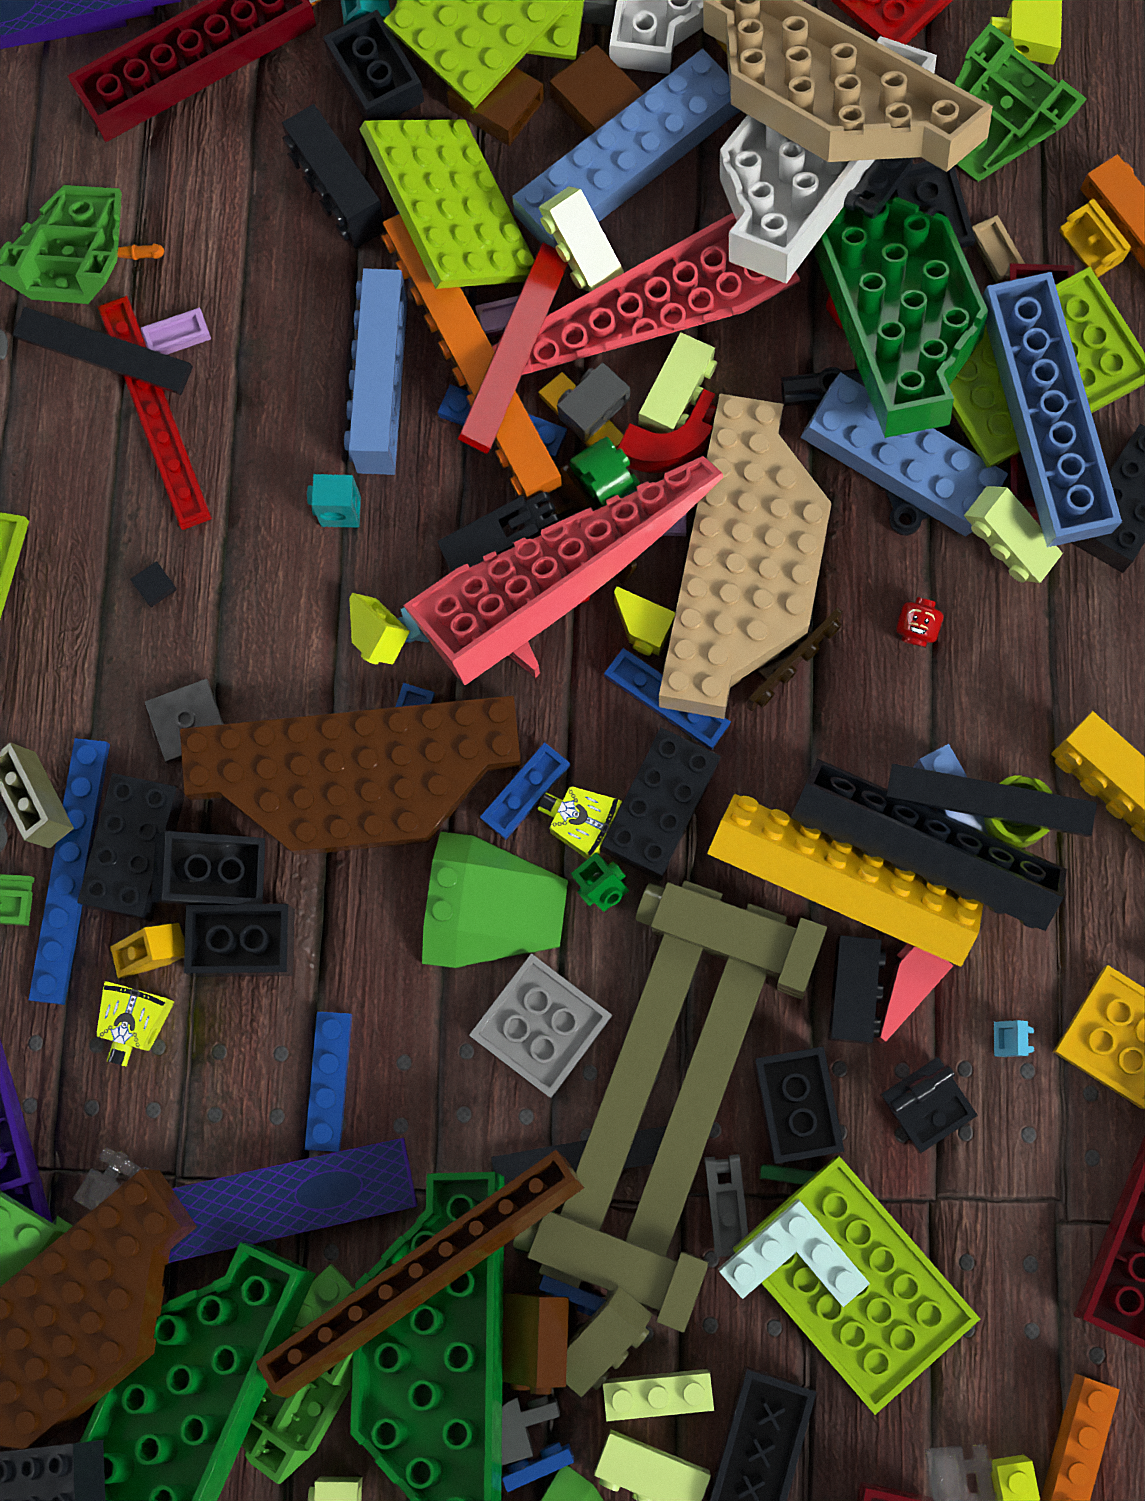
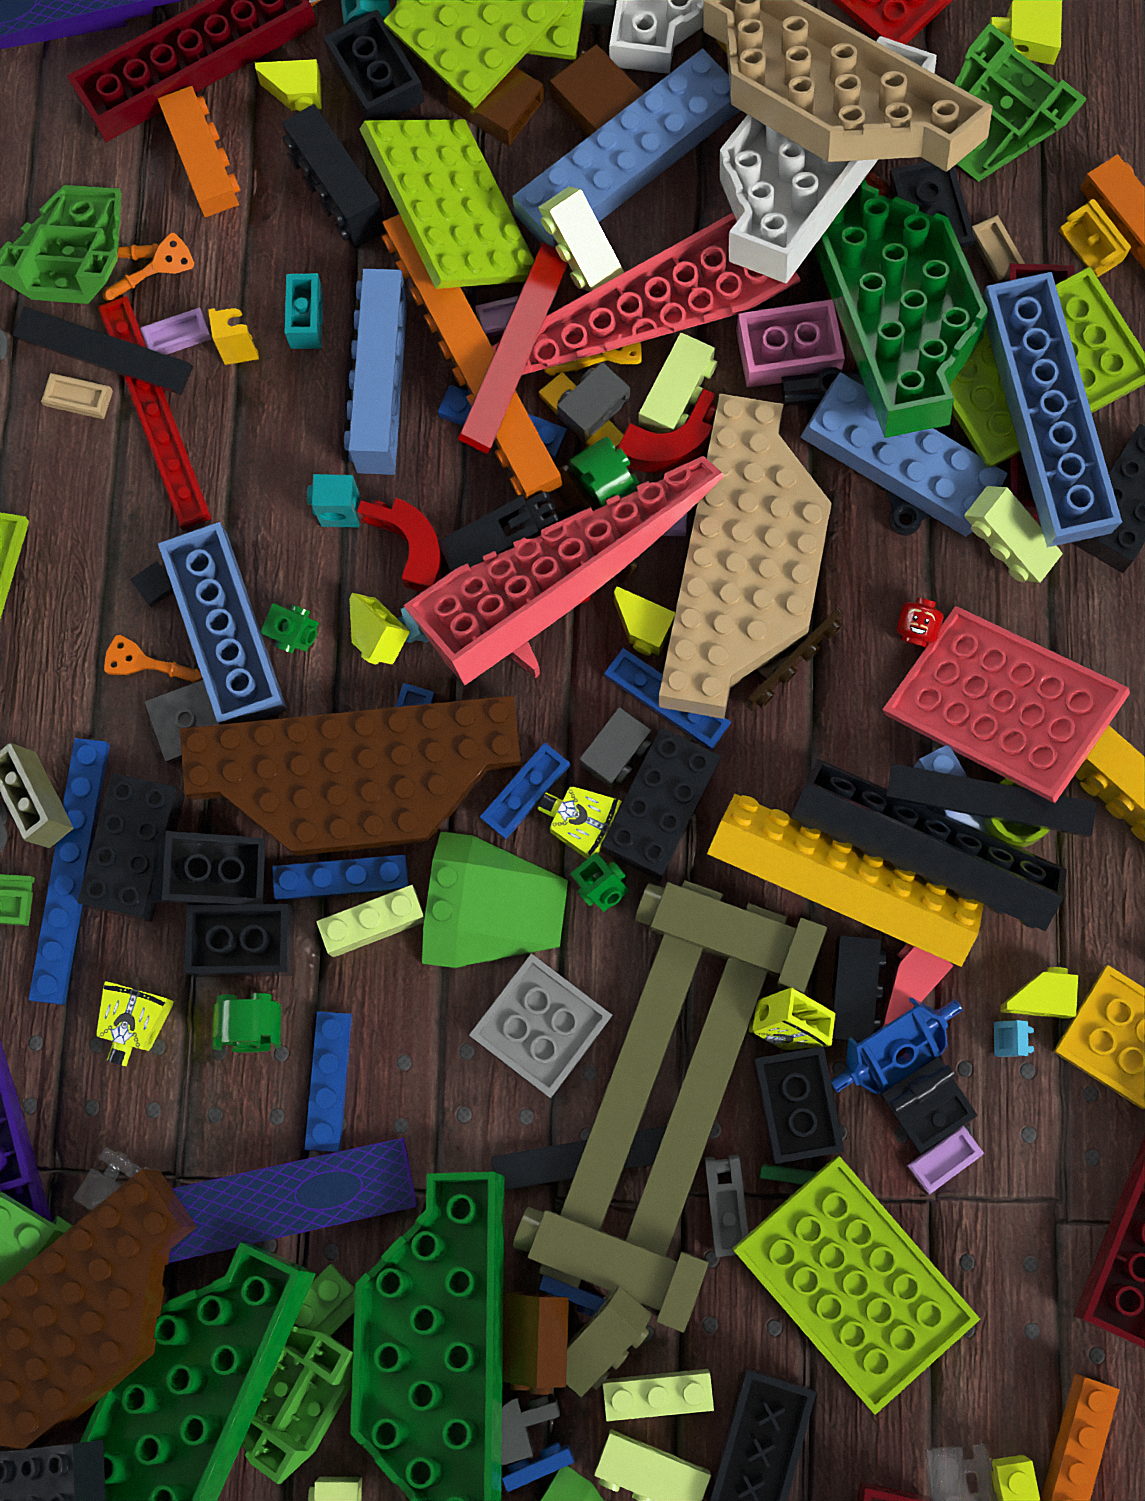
(77, 396): none -> tan tile
(141, 662): none -> orange piece
(148, 949): yellow slope -> none
(157, 265): none -> orange piece
(198, 151): none -> orange brick
(222, 626): none -> medium blue brick
(232, 342): none -> yellow hinge
(246, 1023): none -> green brick
(290, 628): none -> green brick
(292, 82): none -> neon yellow slope
(304, 311): none -> teal brick
(340, 877): none -> blue plate
(371, 921): none -> yellowish green brick
(419, 1275): reddish brown brick -> none
(425, 556): none -> red arch
(616, 748): none -> dark grey brick
(620, 357): none -> yellow piece
(788, 342): none -> bright pink brick
(791, 1233): light aqua plate -> none
(792, 1021): none -> neon yellow torso
(874, 1059): none -> blue plate
(877, 185): black plate -> none
(945, 1159): none -> lavender tile
(1006, 703): none -> coral plate
(1046, 995): none -> neon yellow slope

